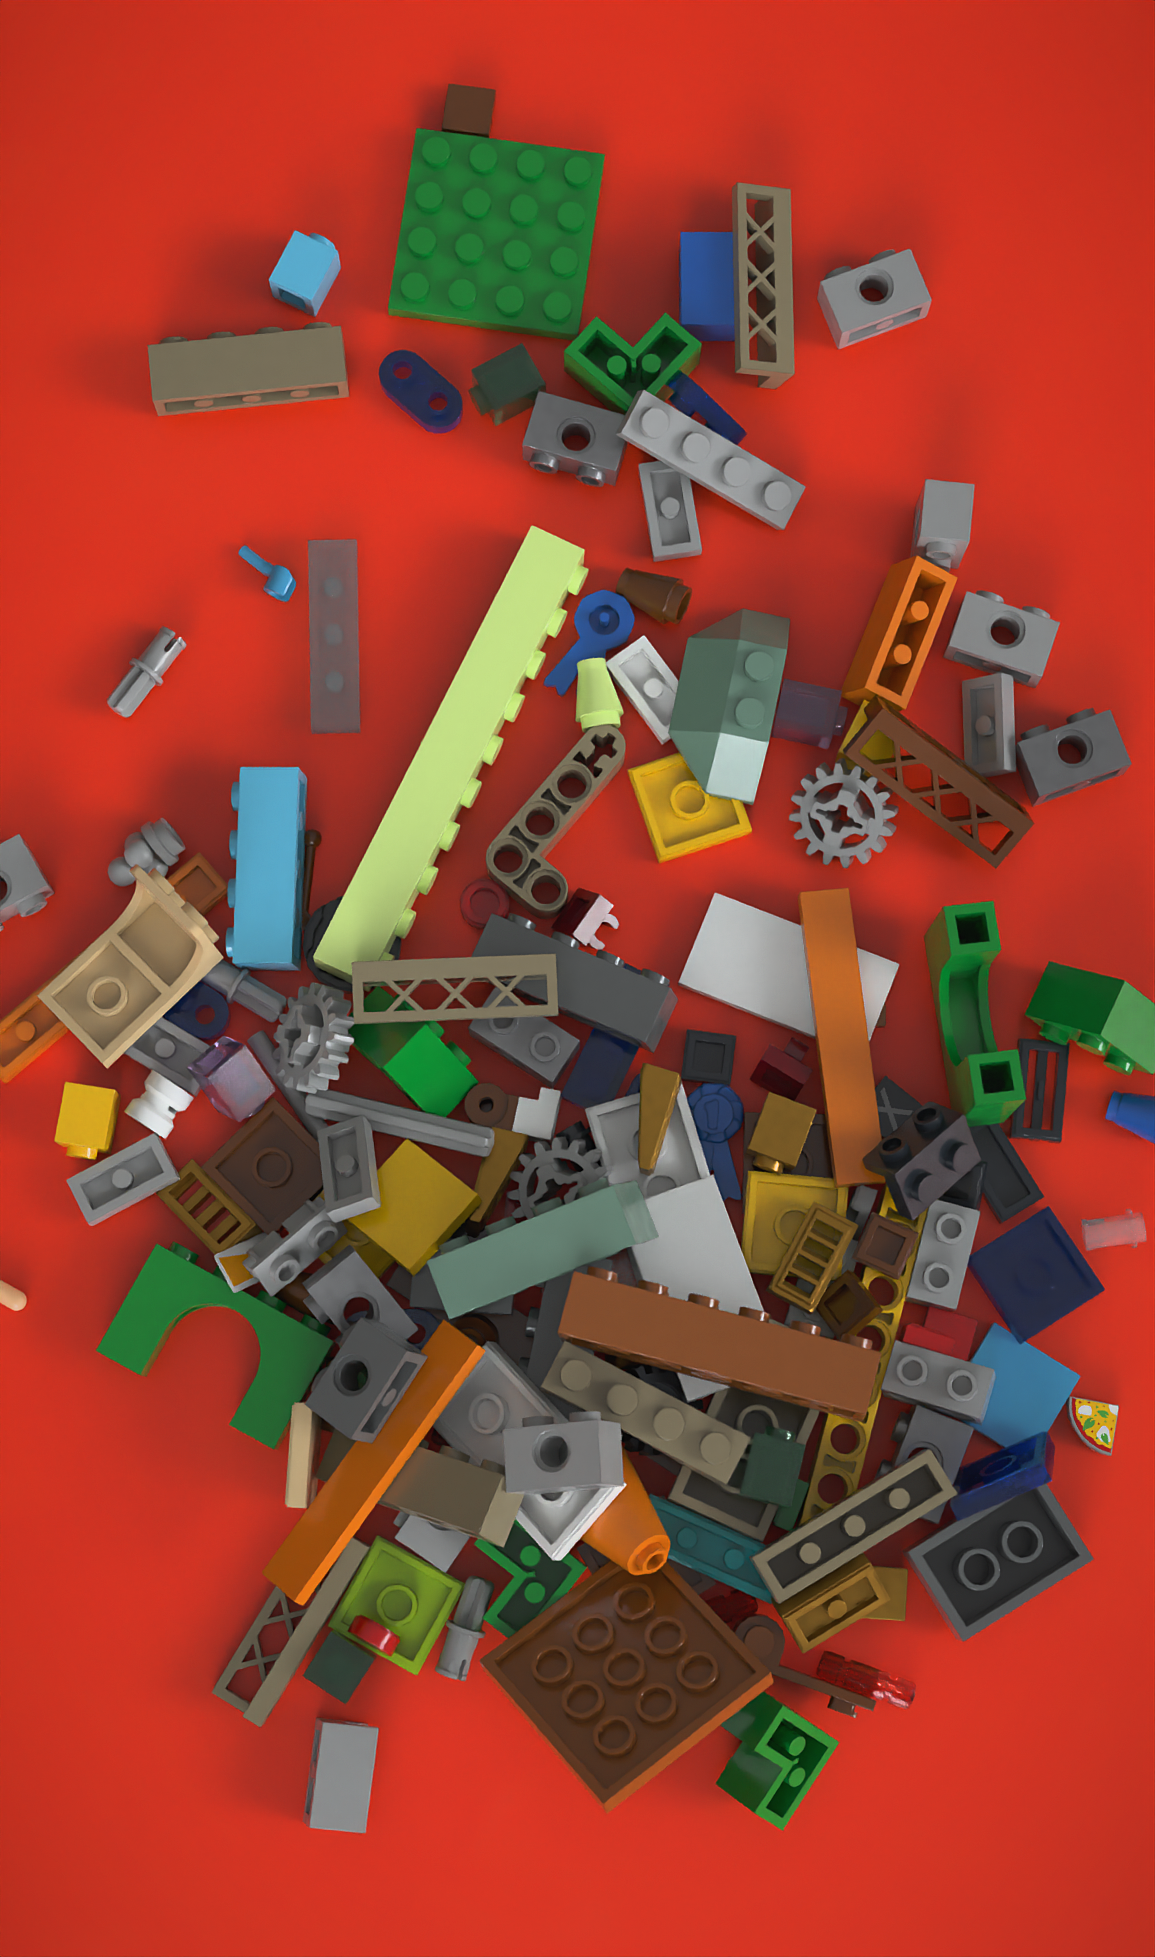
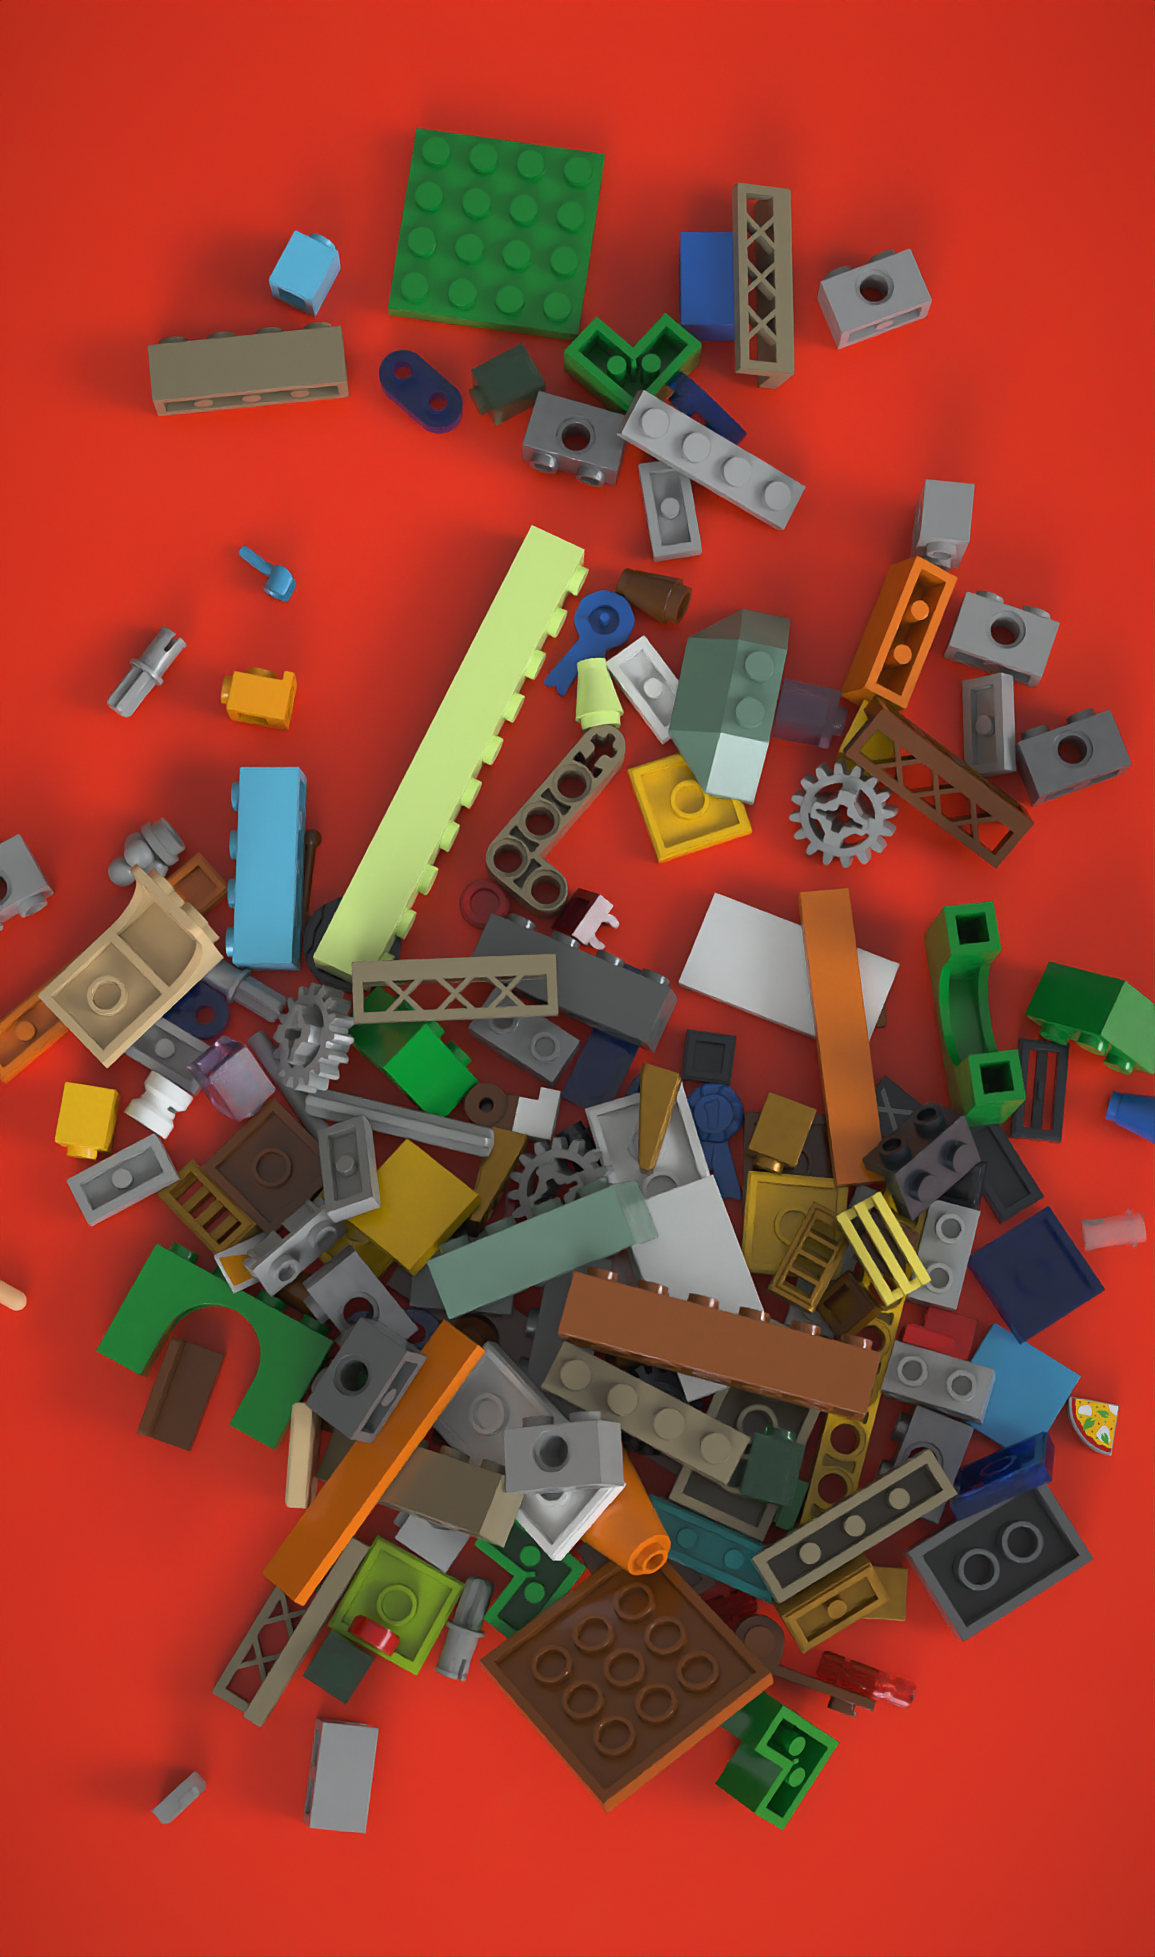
(180, 1798): none -> light grey tile
(181, 1394): none -> reddish brown panel
(260, 697): none -> light orange brick
(334, 636): clear light blue tile -> none
(469, 110): reddish brown tile -> none
(782, 1070): dark red tile -> none
(899, 1237): none -> light yellow tile

